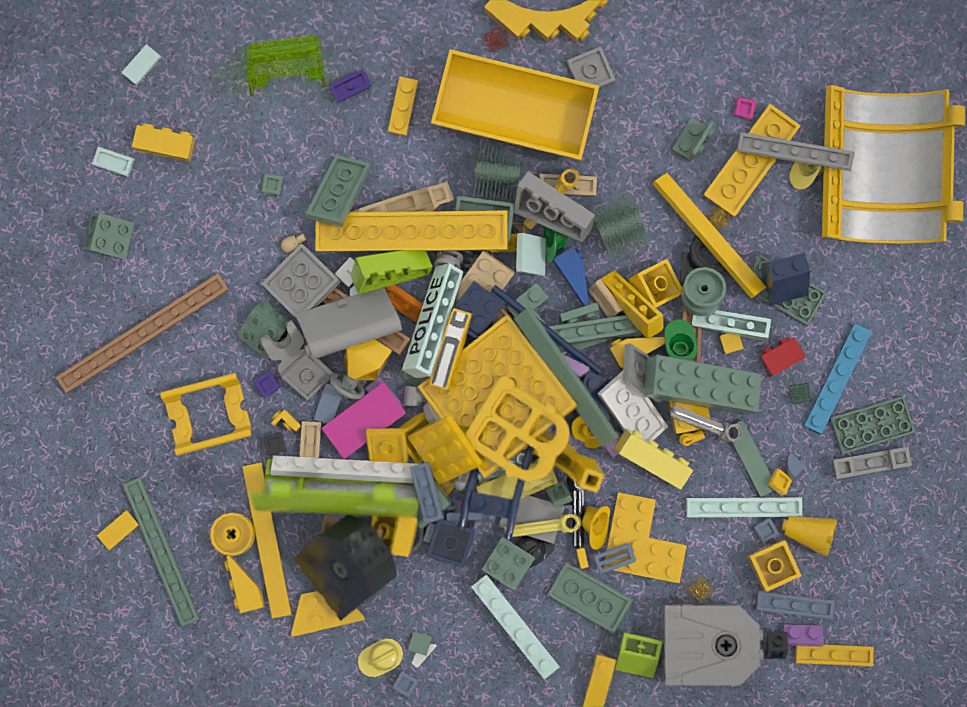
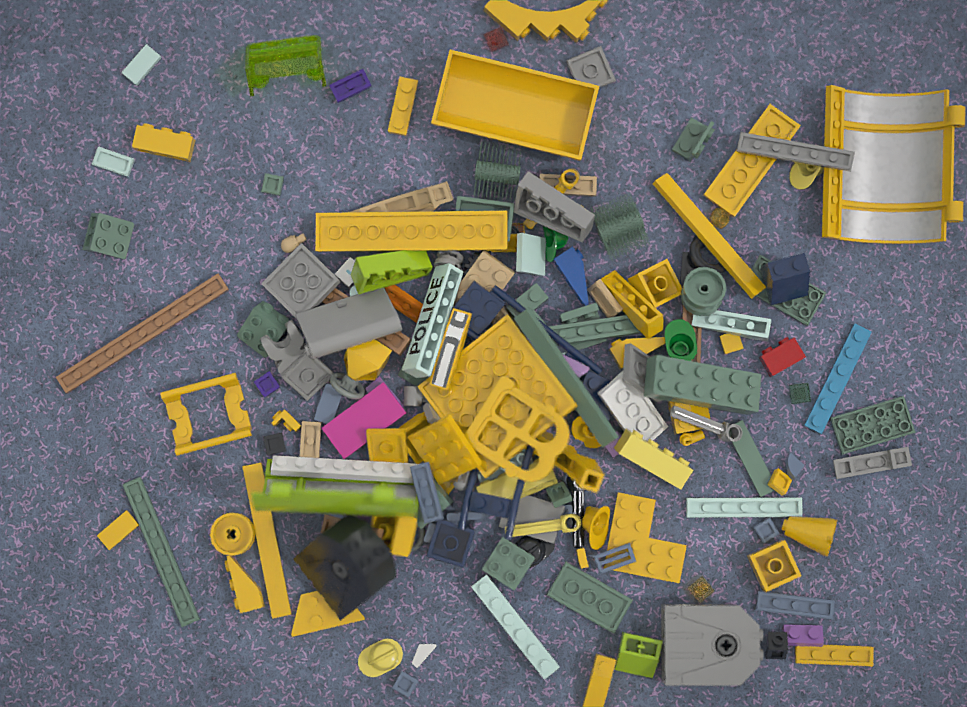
(338, 190): sand green plate -> none
(419, 643): sand green tile -> none
(744, 108): dark pink tile -> none

